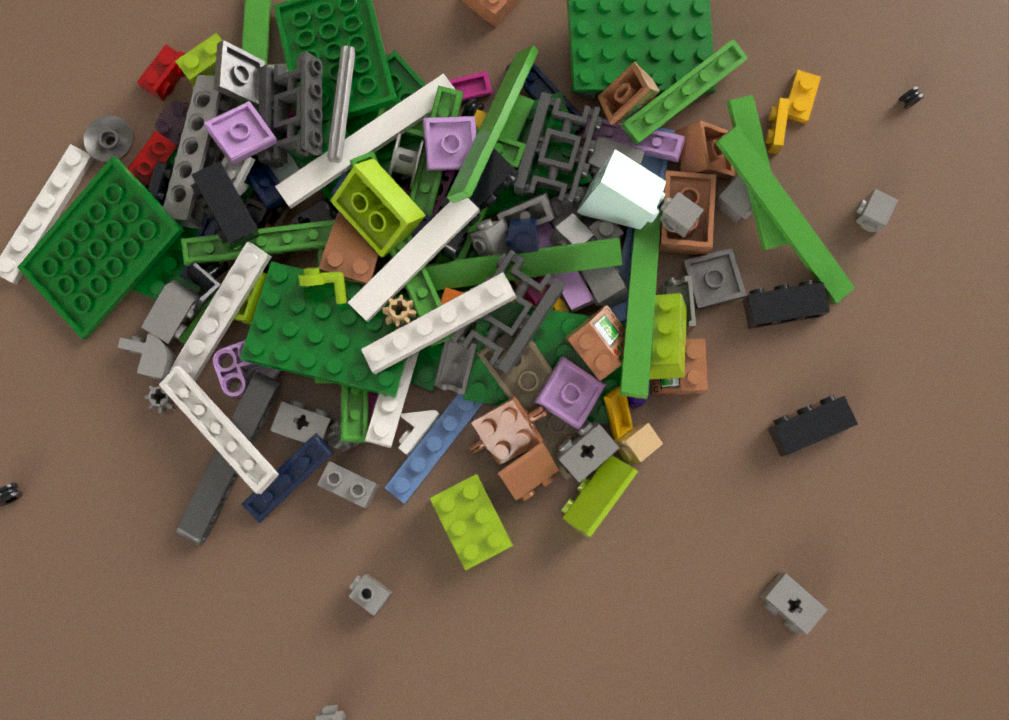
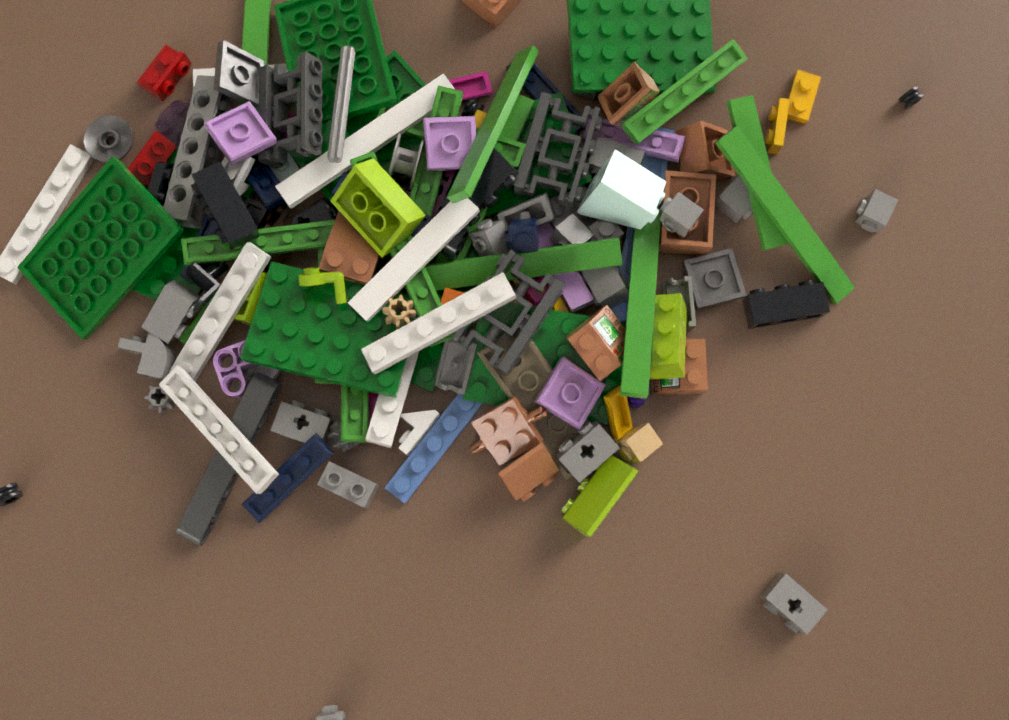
(200, 59): lime brick -> none
(369, 593): light grey brick -> none
(471, 522): lime brick -> none
(812, 425): black brick -> none

